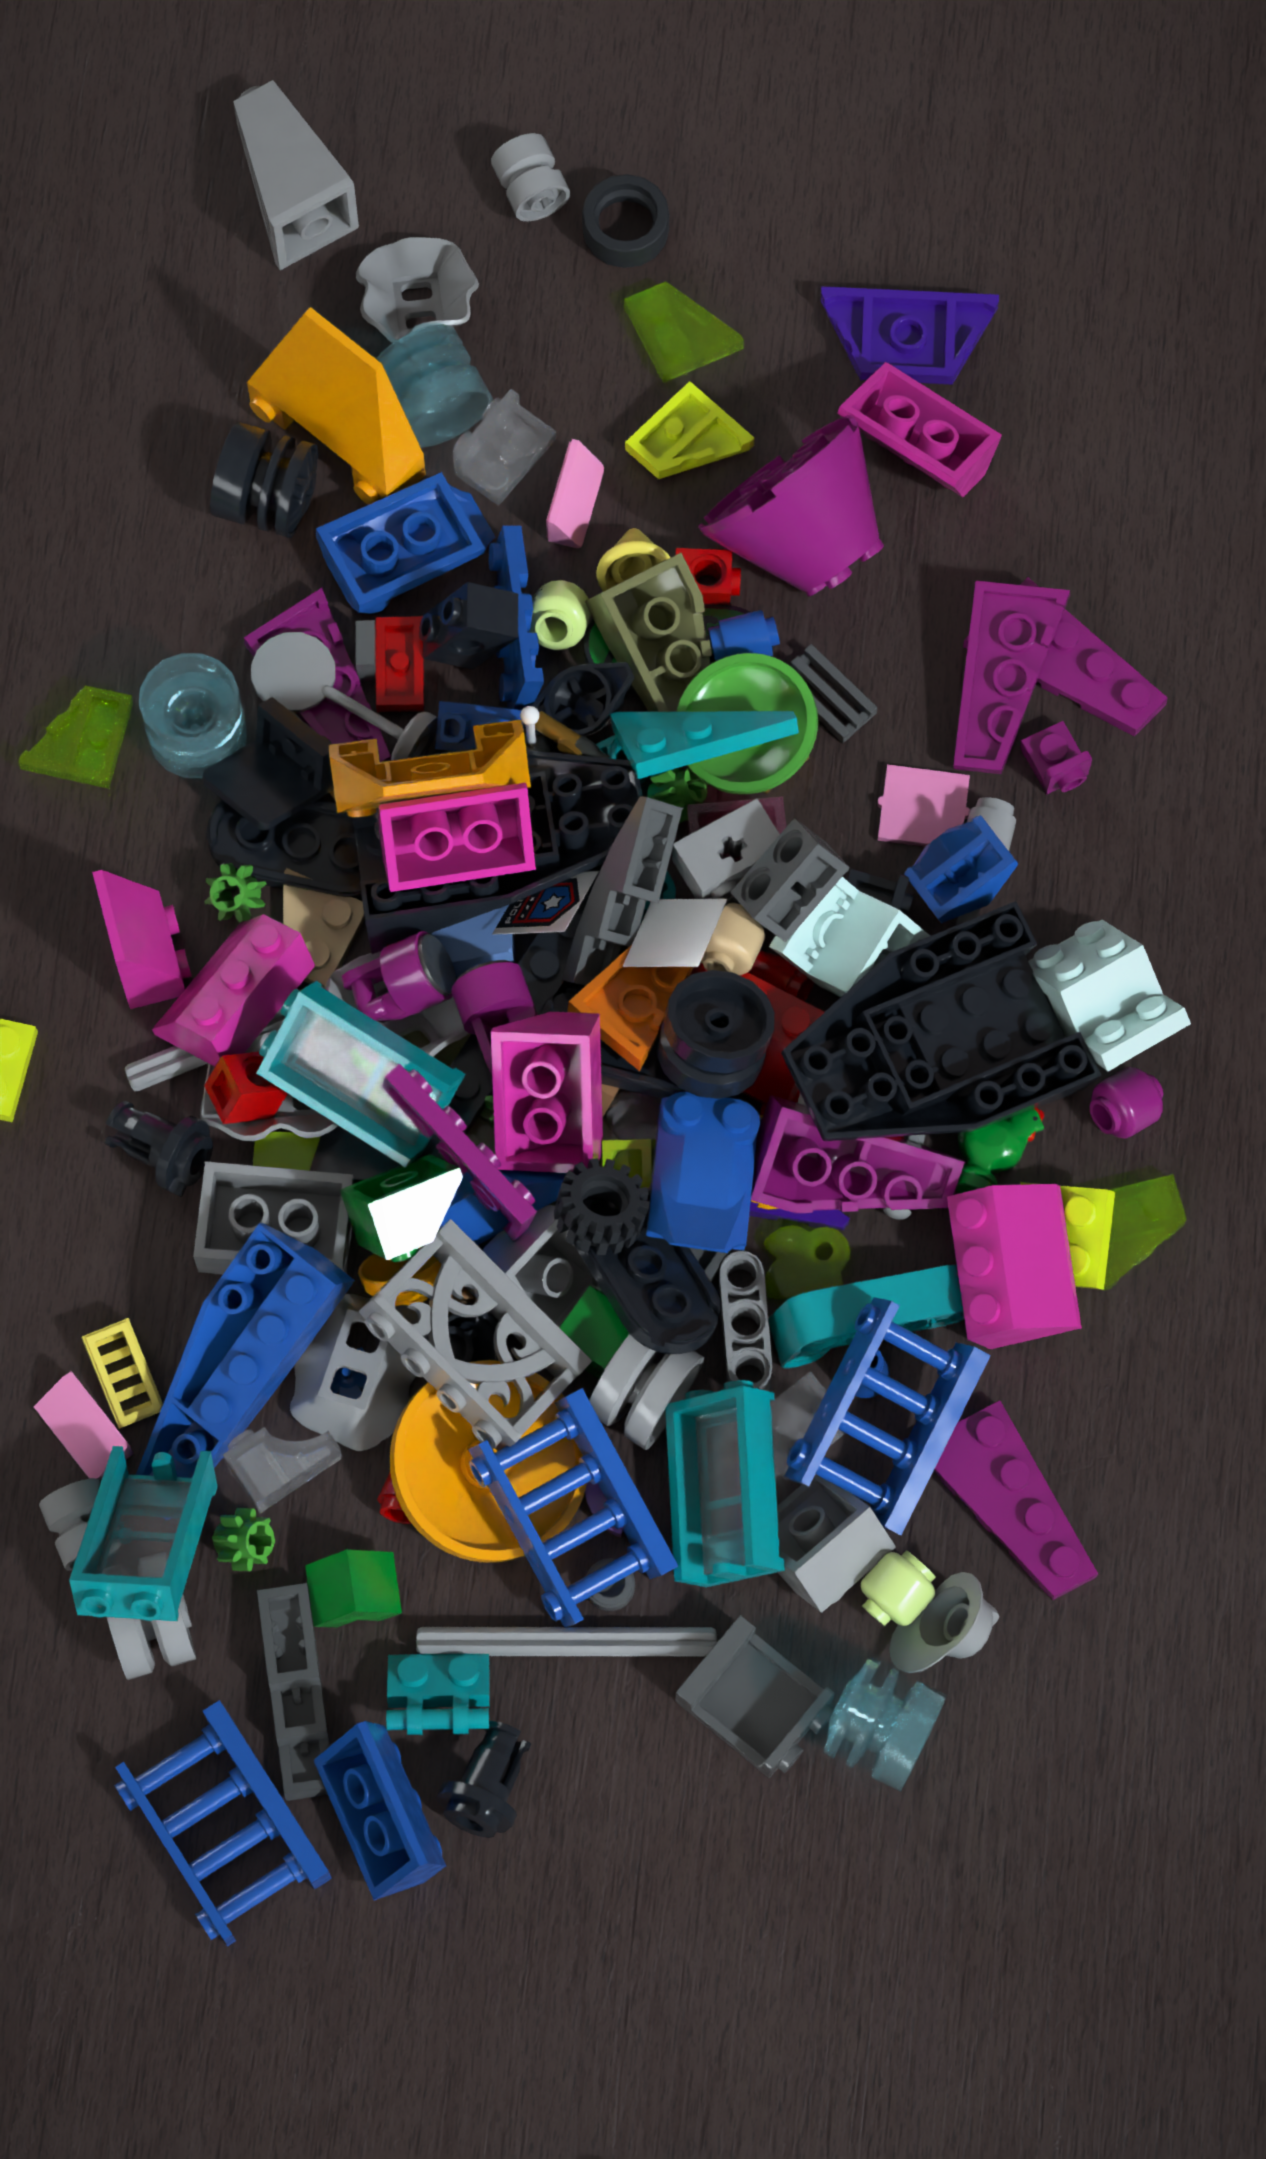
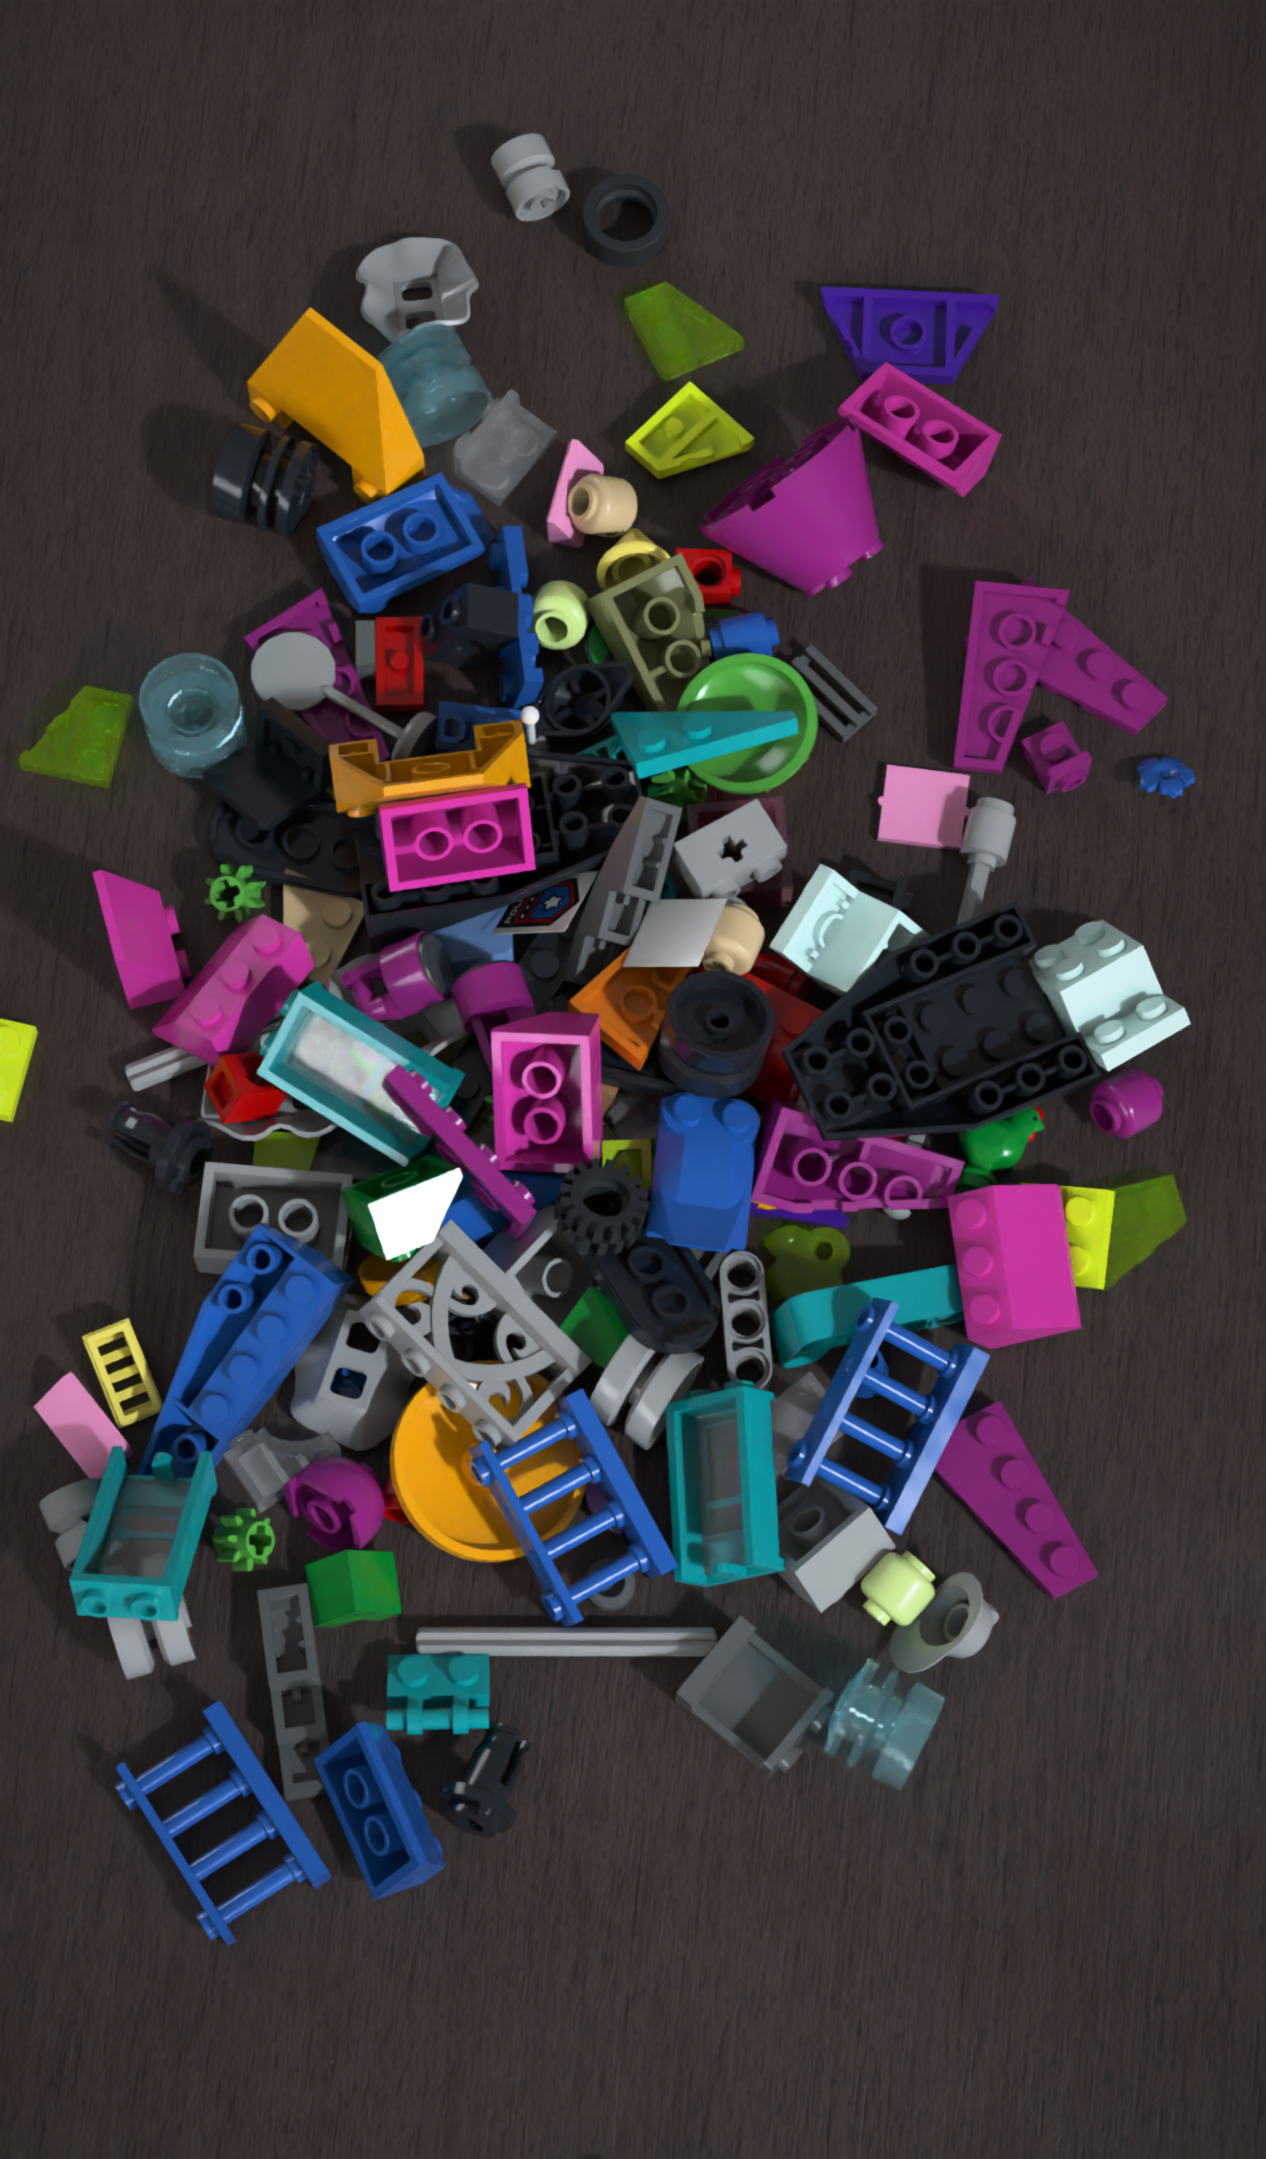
(296, 179): light grey slope -> none
(339, 1501): none -> magenta cylinder
(567, 740): pearl gold piece -> none
(602, 505): none -> tan head
(790, 880): dark grey brick -> none
(961, 869): blue slope -> none
(1165, 775): none -> blue plant

